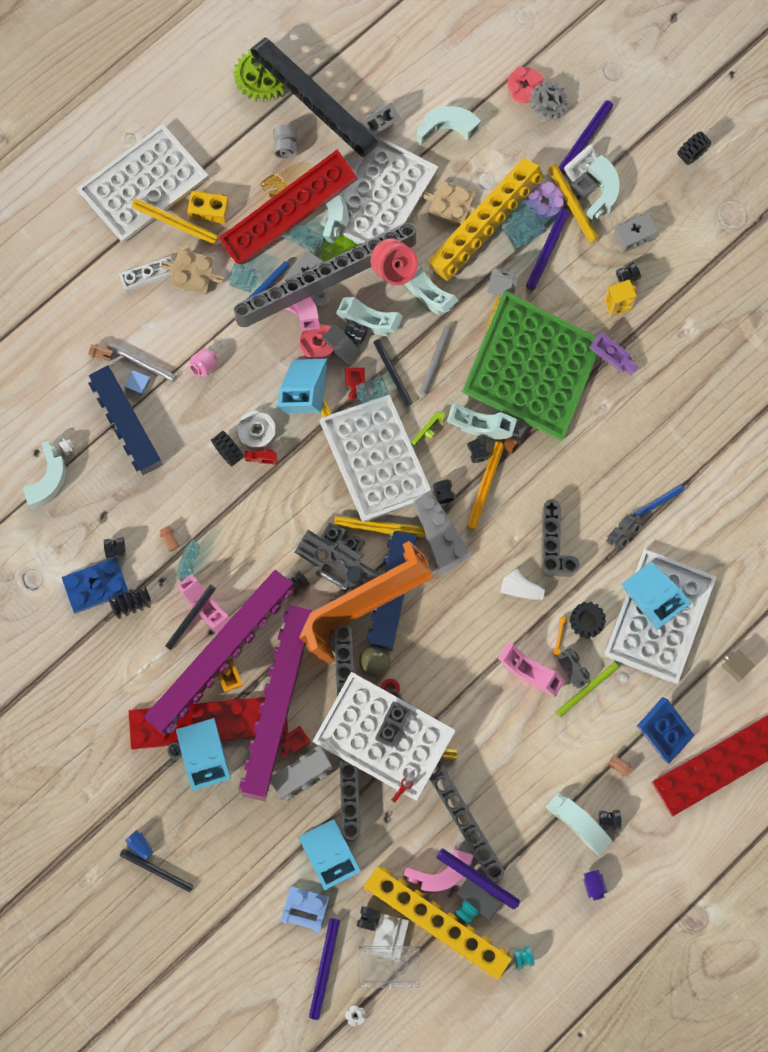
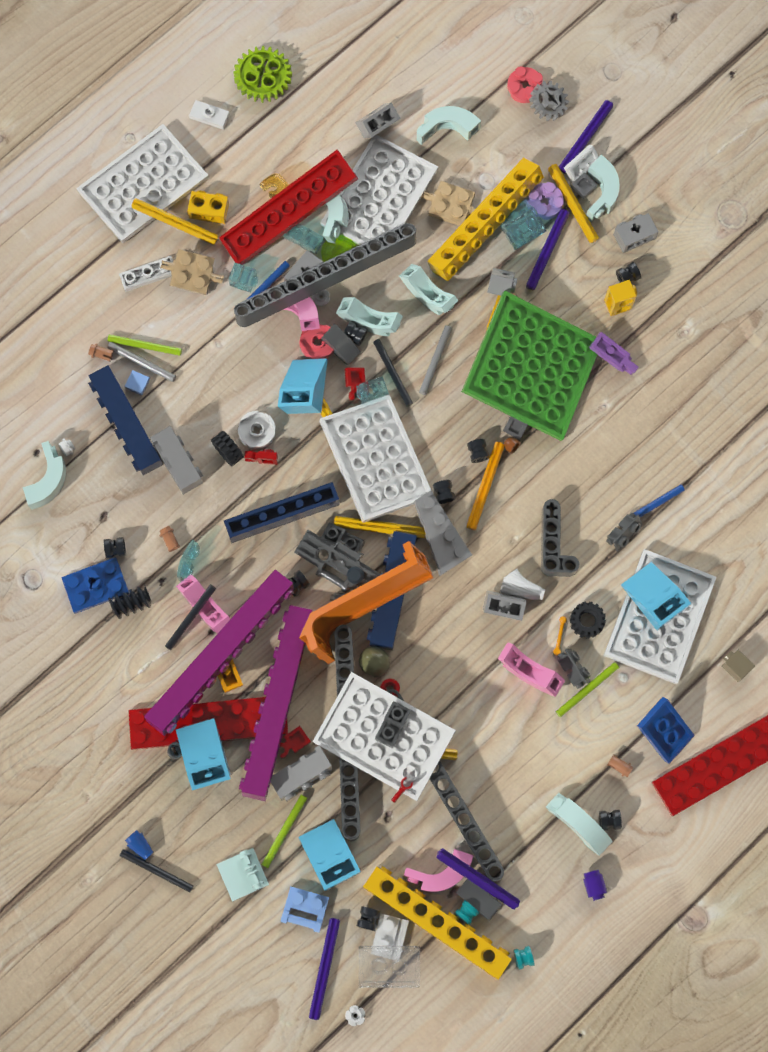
(145, 345): none -> lime bar
(177, 460): none -> light grey wedge
(203, 363): bright pink head -> none
(209, 114): none -> white plate
(242, 874): none -> light aqua hinge
(282, 512): none -> dark blue brick
(284, 831): none -> lime bar
(285, 139): light grey wheel -> none
(314, 97): black beam -> none
(394, 262): coral wheel -> none
(426, 430): lime piece -> none
(482, 425): light aqua arch -> none
(504, 605): none -> light grey brick
(694, 148): black tyre -> none

